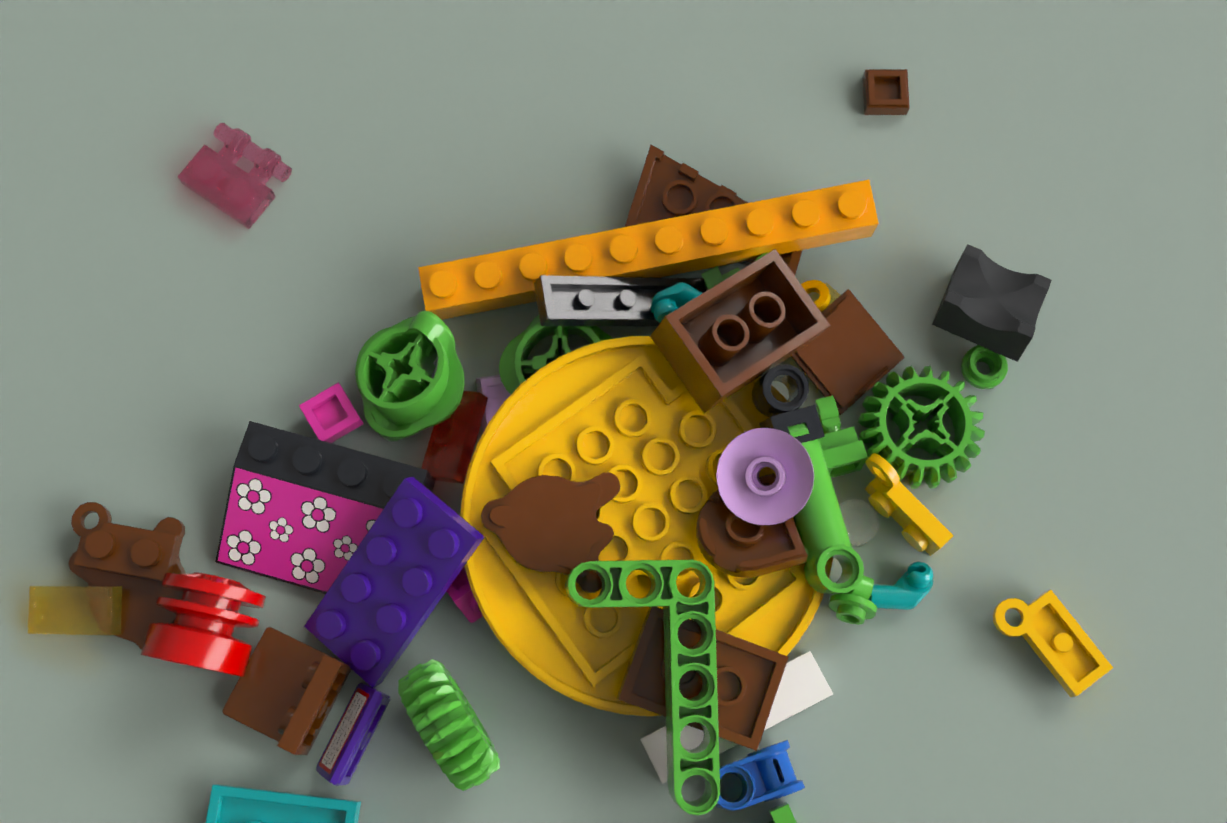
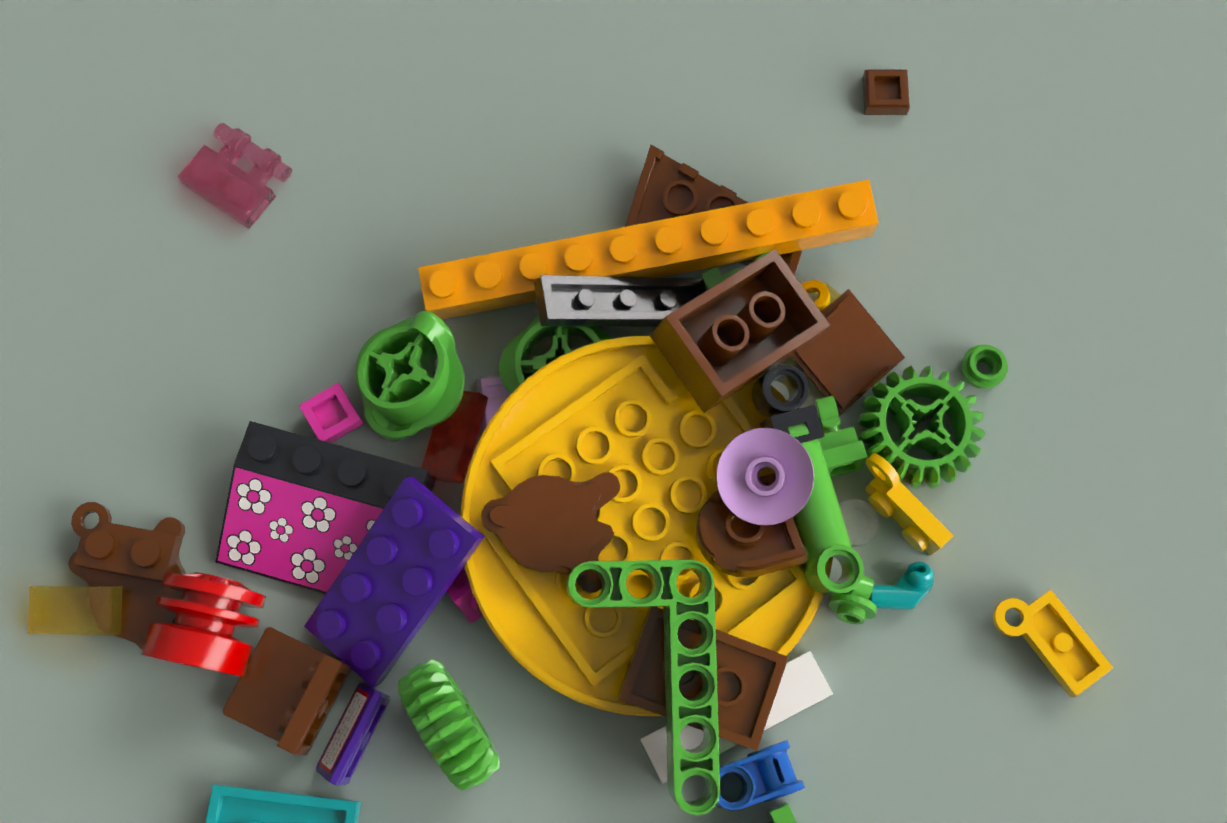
(672, 299): teal arm -> none
(991, 304): black brick -> none

